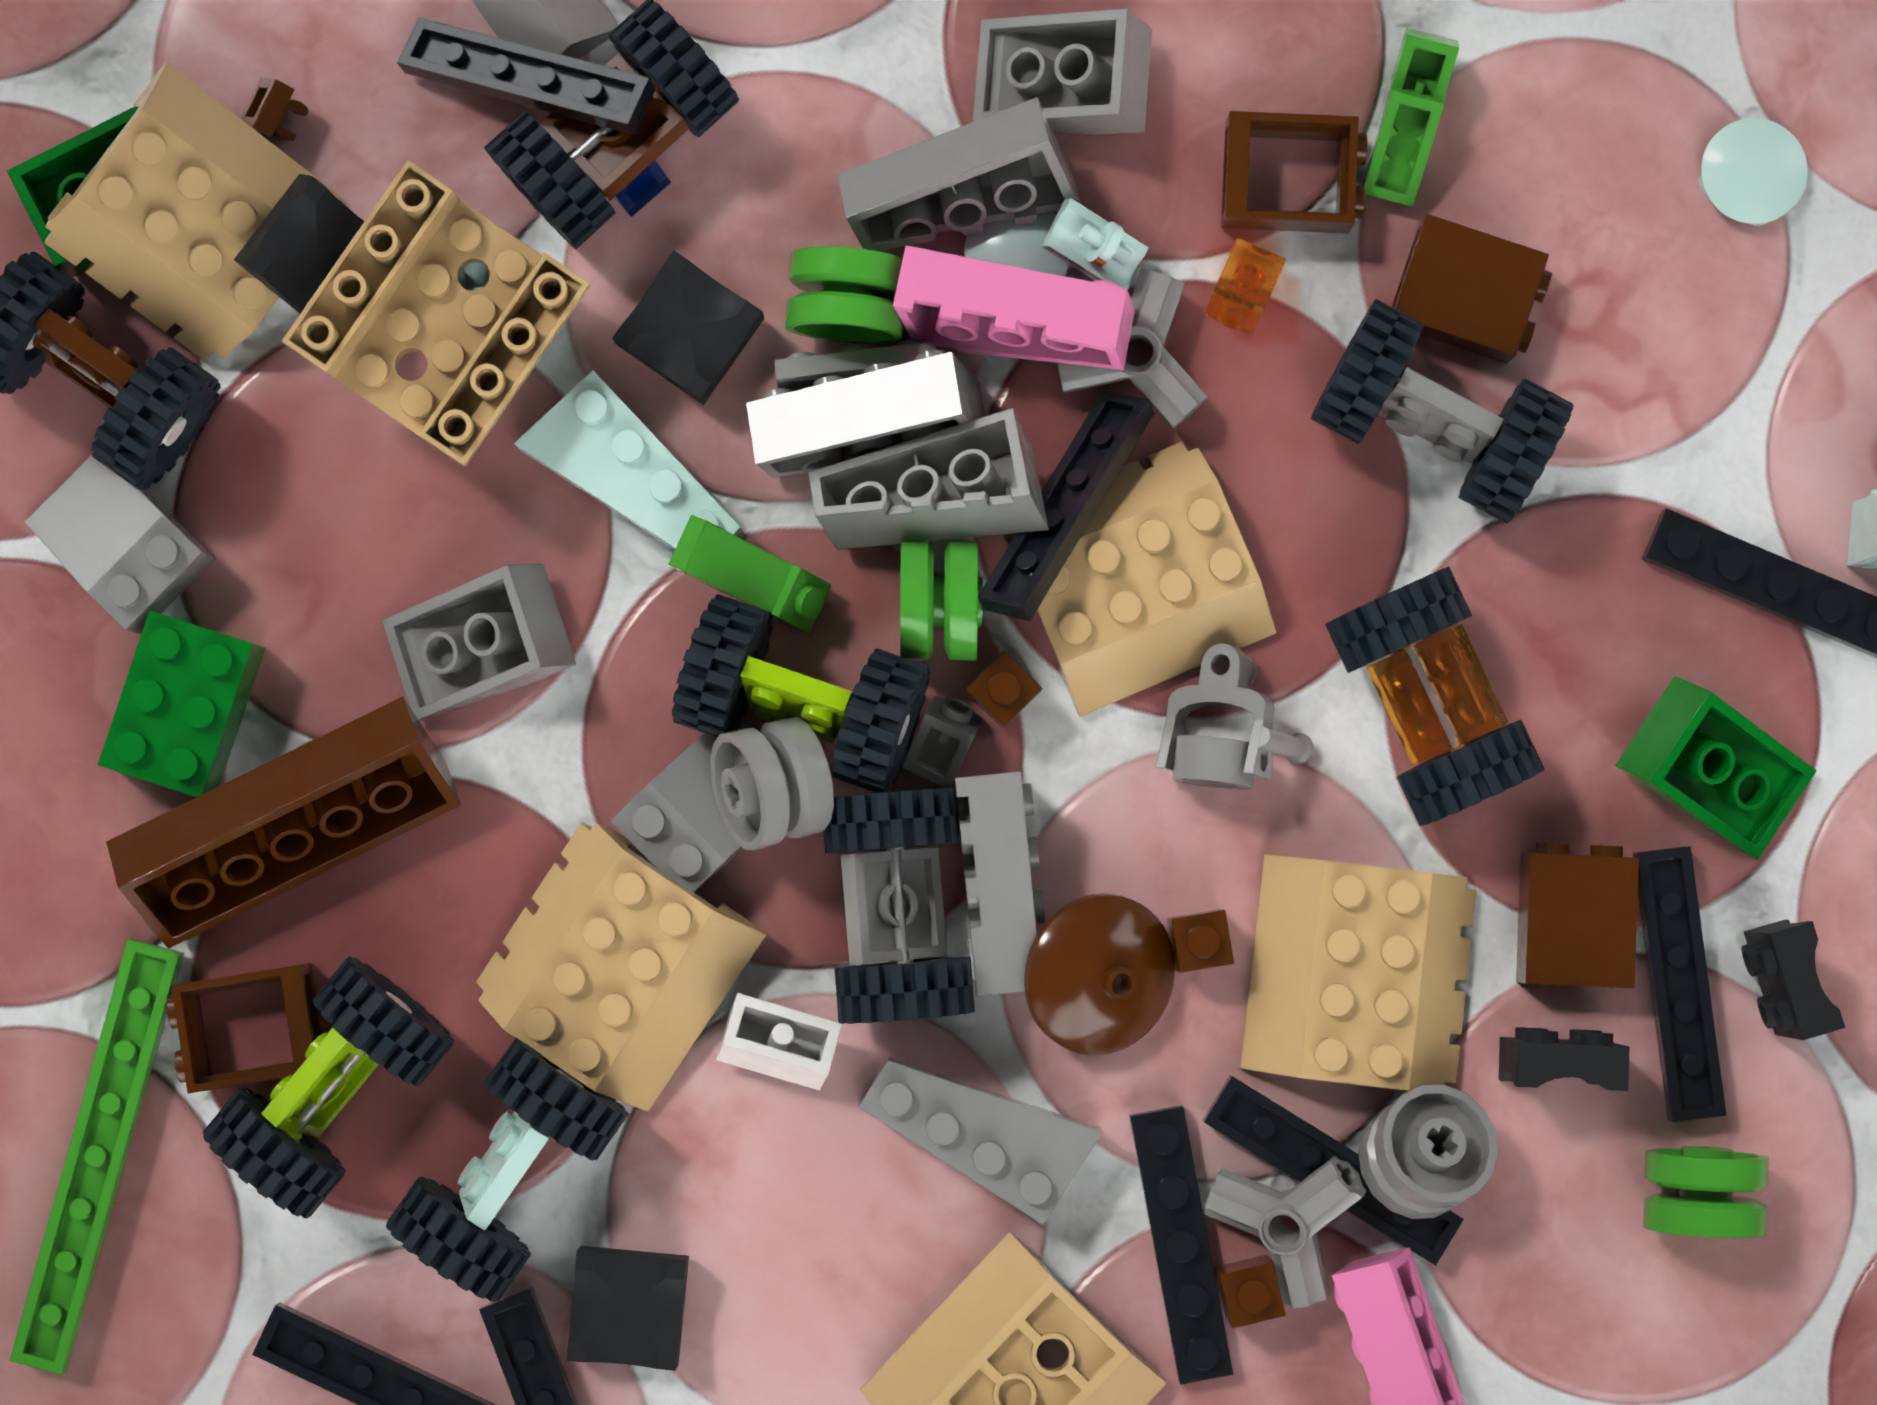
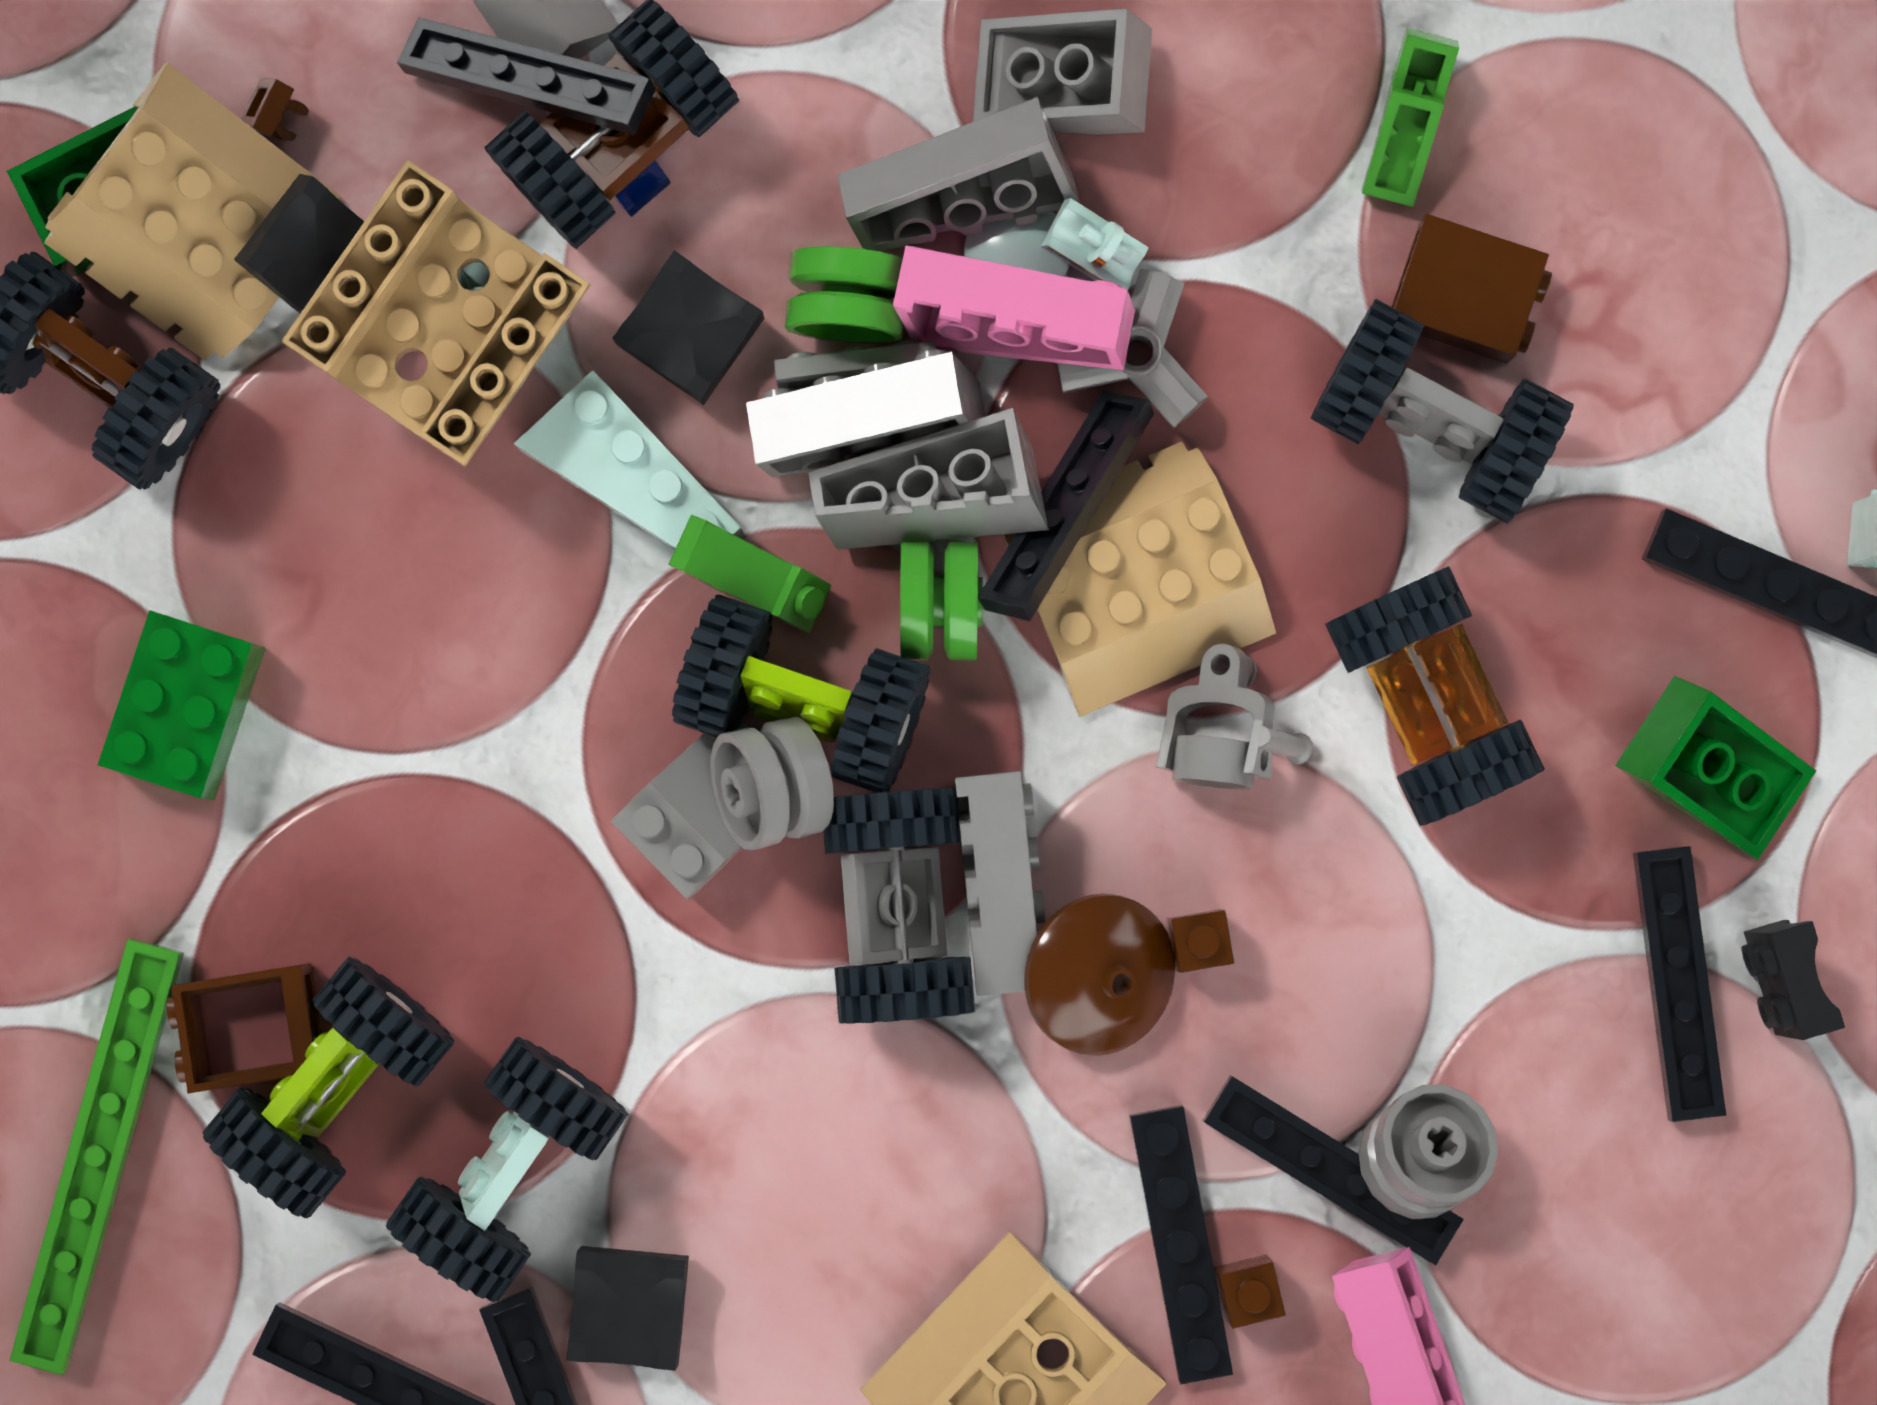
(119, 544): light grey slope -> none
(283, 823): reddish brown brick -> none
(479, 640): light grey slope -> none
(615, 968): tan slope -> none
(779, 1041): white brick -> none
(942, 740): light grey bracket -> none
(991, 1138): light grey wedge -> none
(1003, 689): reddish brown brick -> none
(1244, 286): clear orange bracket -> none
(1310, 1203): light grey piece -> none
(1351, 152): reddish brown window -> none
(1357, 973): tan slope -> none
(1540, 1056): black brick -> none
(1577, 917): reddish brown brick -> none
(1705, 1193): bright green wheel -> none
(1753, 171): light aqua dish -> none

